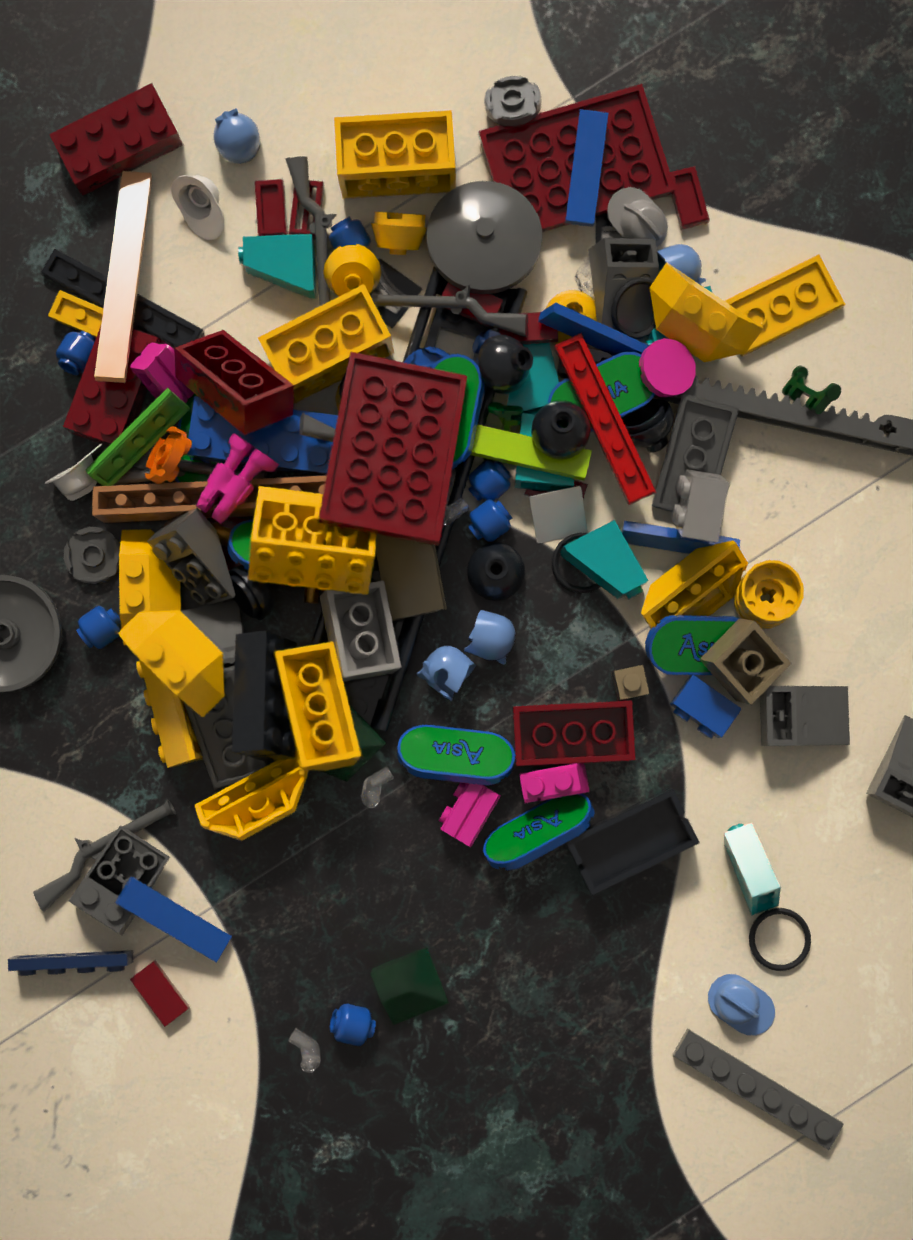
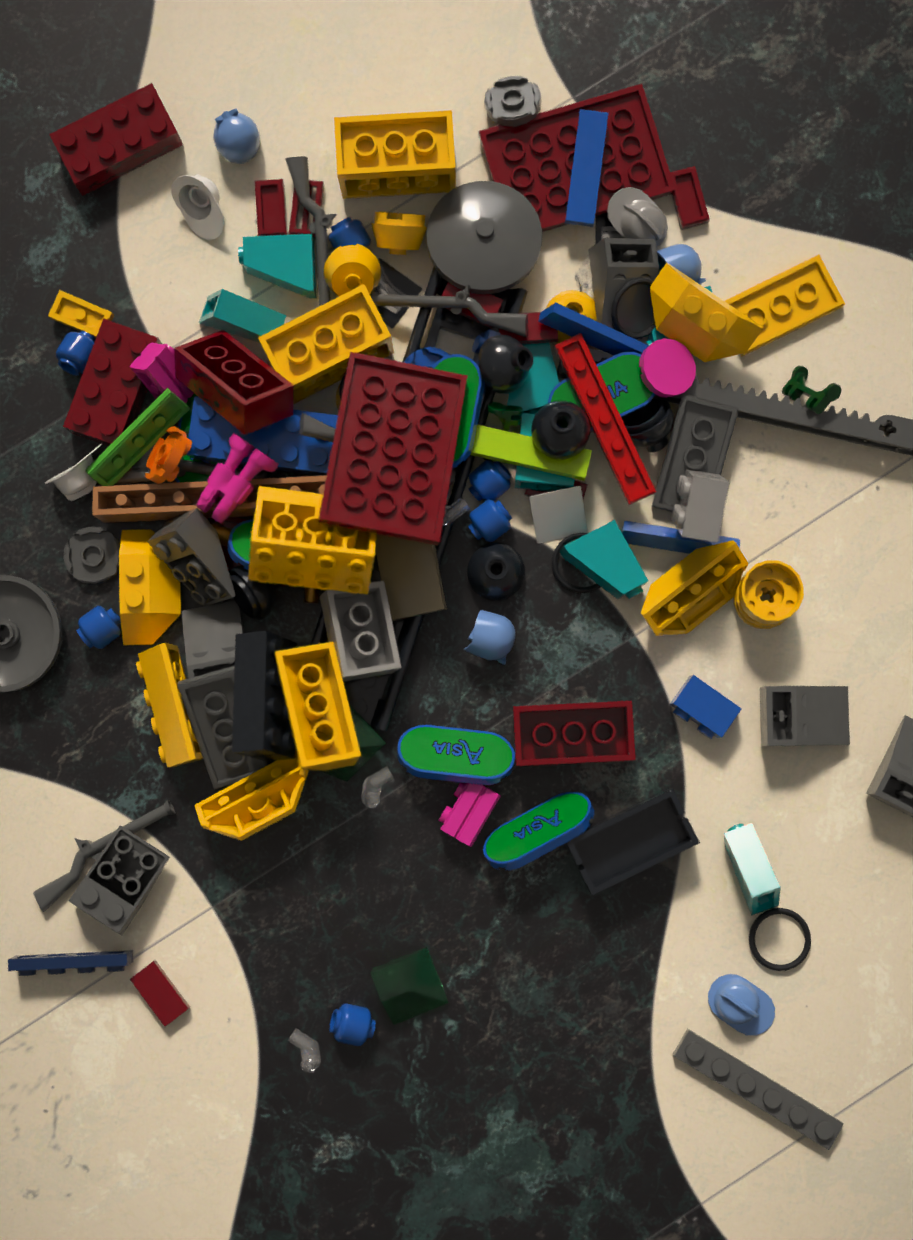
(92, 287): black tile -> none
(123, 277): light nougat tile -> none
(173, 919): blue tile -> none
(178, 656): yellow wedge -> none
(239, 315): none -> teal slope
(446, 670): medium blue helmet -> none
(554, 782): dark pink brick -> none
(630, 682): dark tan brick -> none
(682, 640): green tile -> none
(745, 661): dark tan brick -> none

